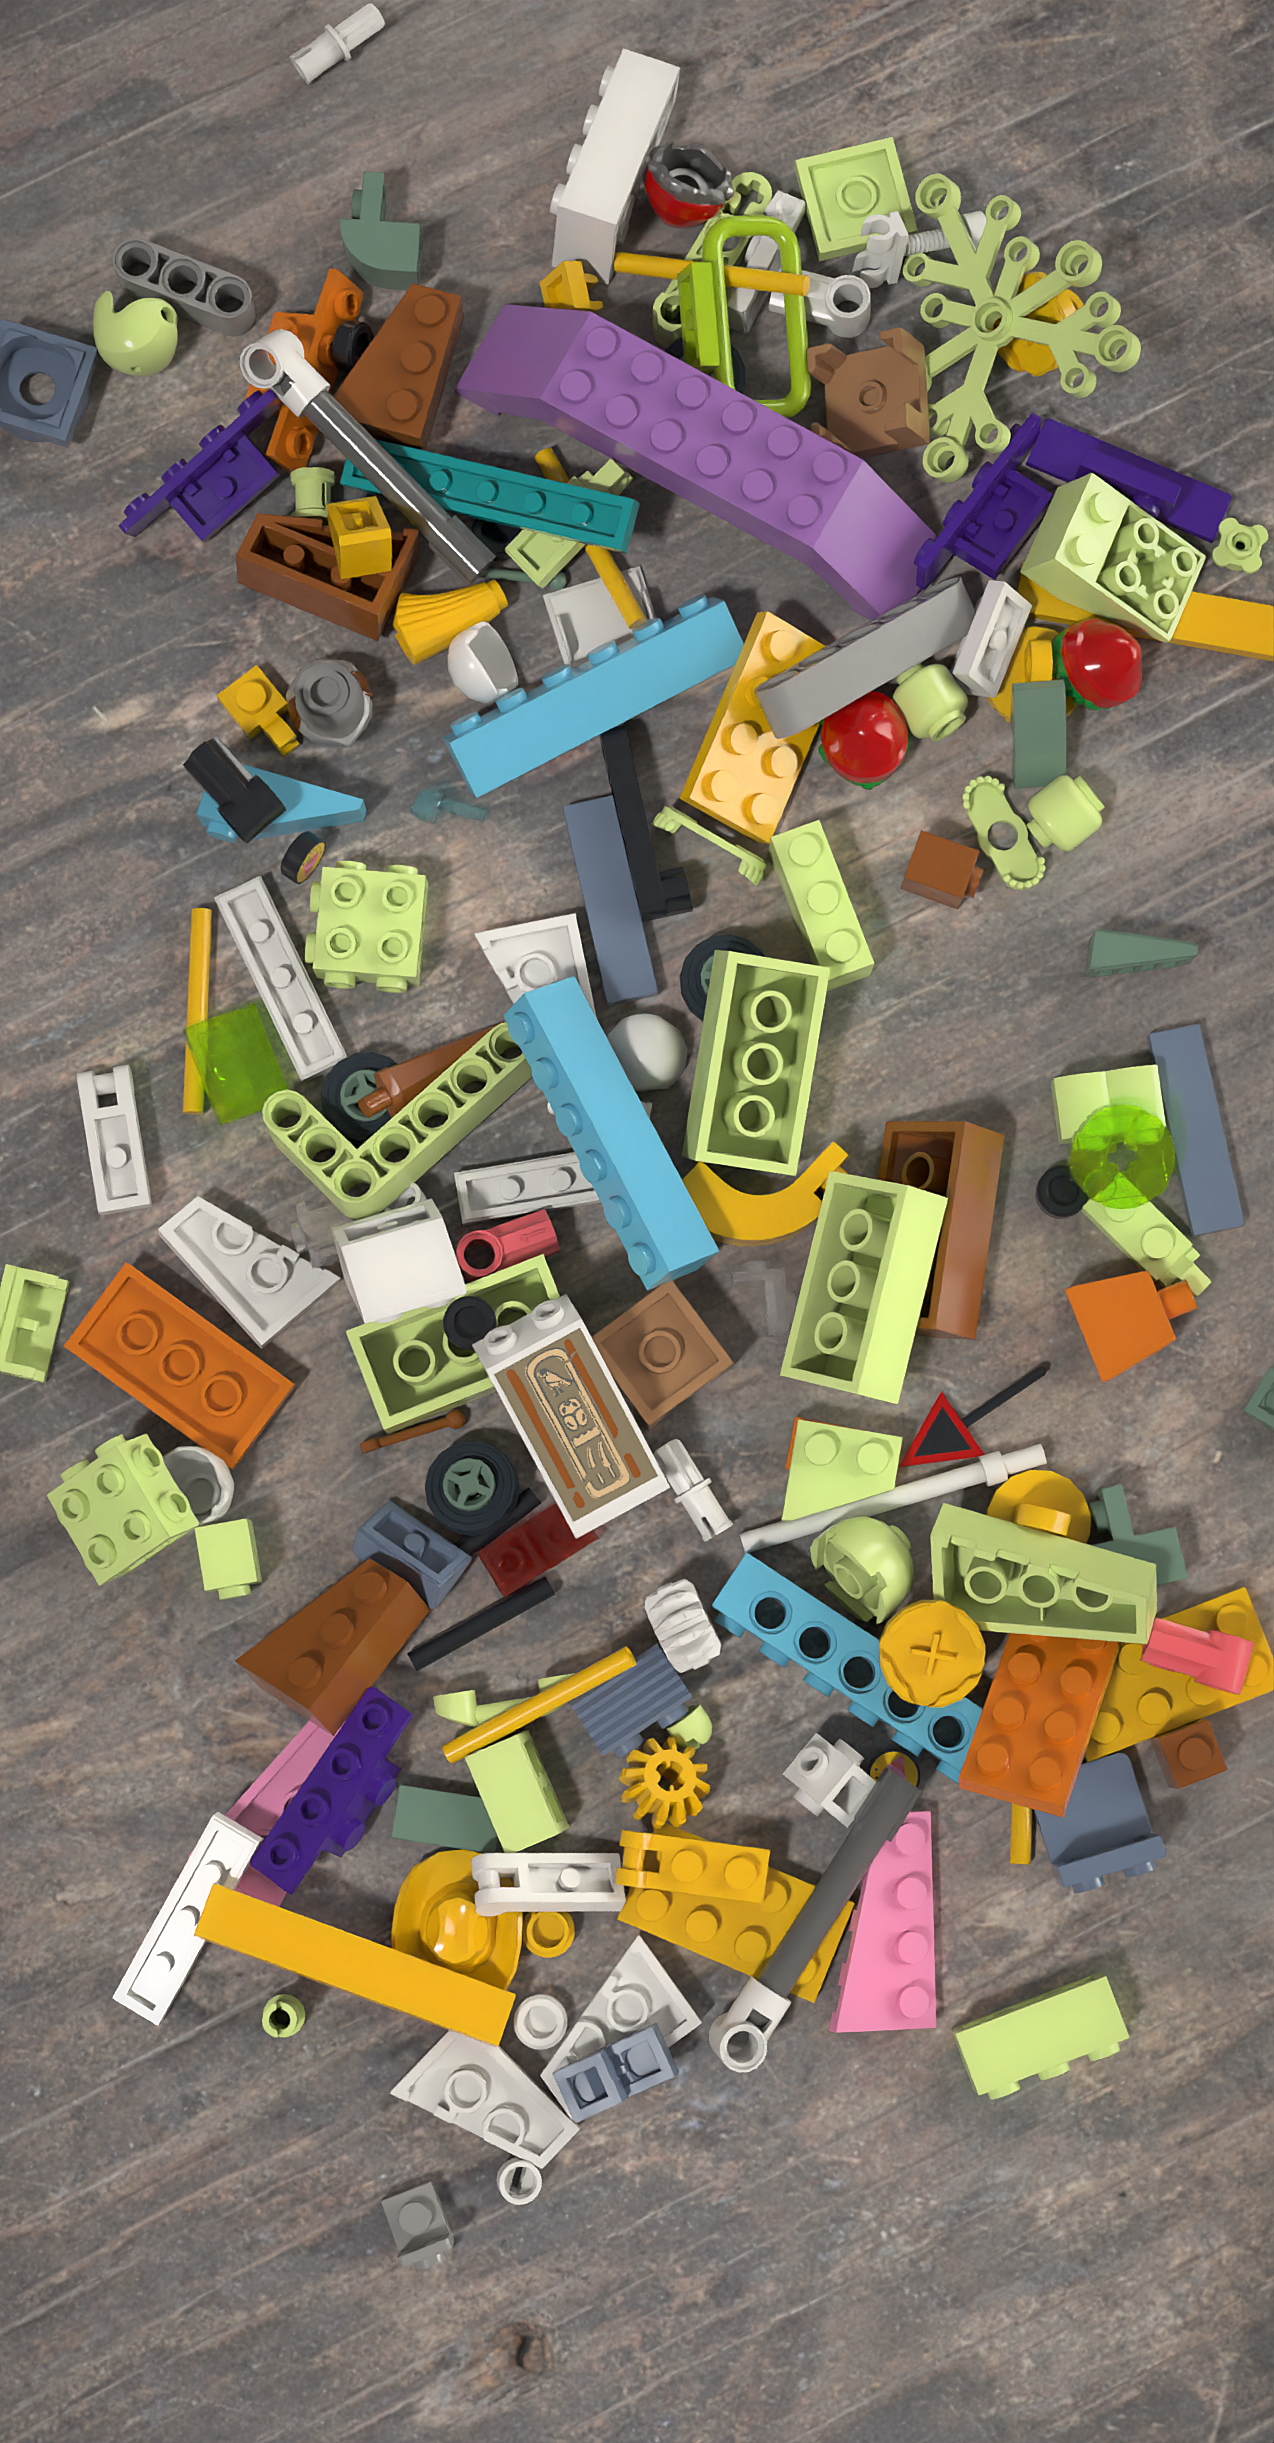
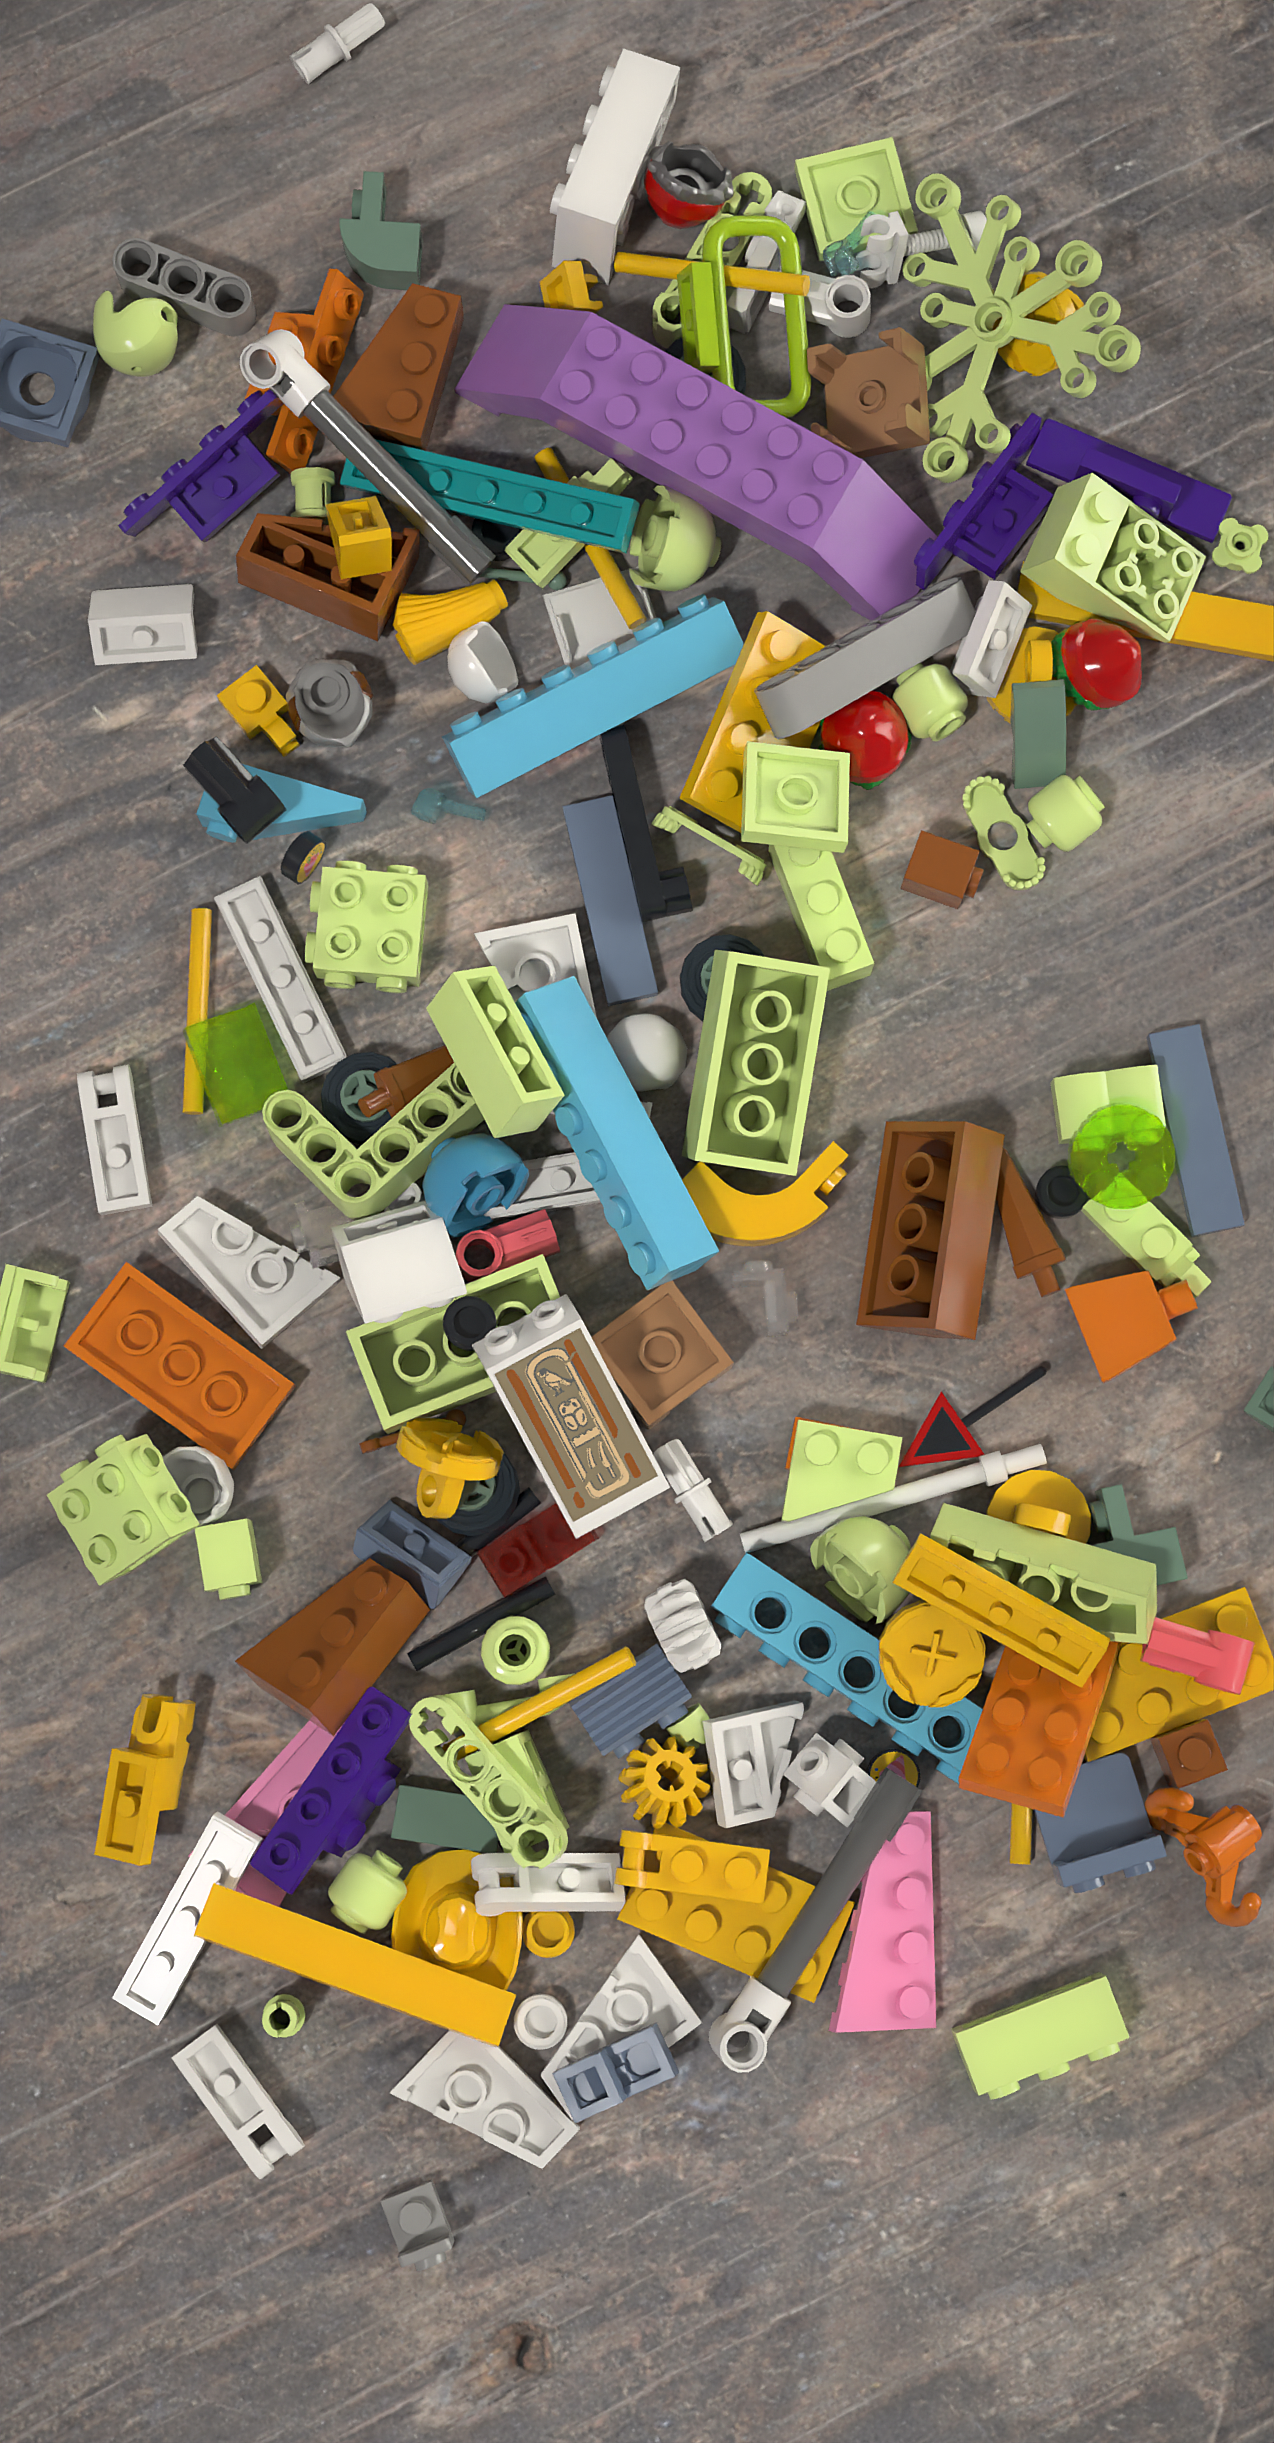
(142, 624): none -> white panel
(144, 1779): none -> yellow plate
(237, 2100): none -> white plate
(350, 343): black tile -> none
(367, 1891): none -> yellowish green head
(446, 1462): none -> yellow tile
(470, 1179): none -> dark azure cylinder
(481, 1787): none -> yellowish green beam
(494, 1051): none -> yellowish green brick
(495, 1650): none -> yellowish green head
(528, 2184): white hinge -> none
(673, 541): none -> yellowish green cylinder
(749, 1760): none -> white wing
(795, 797): none -> yellowish green plate
(840, 255): none -> clear light blue hand
(864, 1286): yellowish green brick -> none
(1001, 1610): none -> yellow plate
(1027, 1234): none -> dark orange bar
(1125, 952): sand green slope -> none
(1211, 1849): none -> orange piece

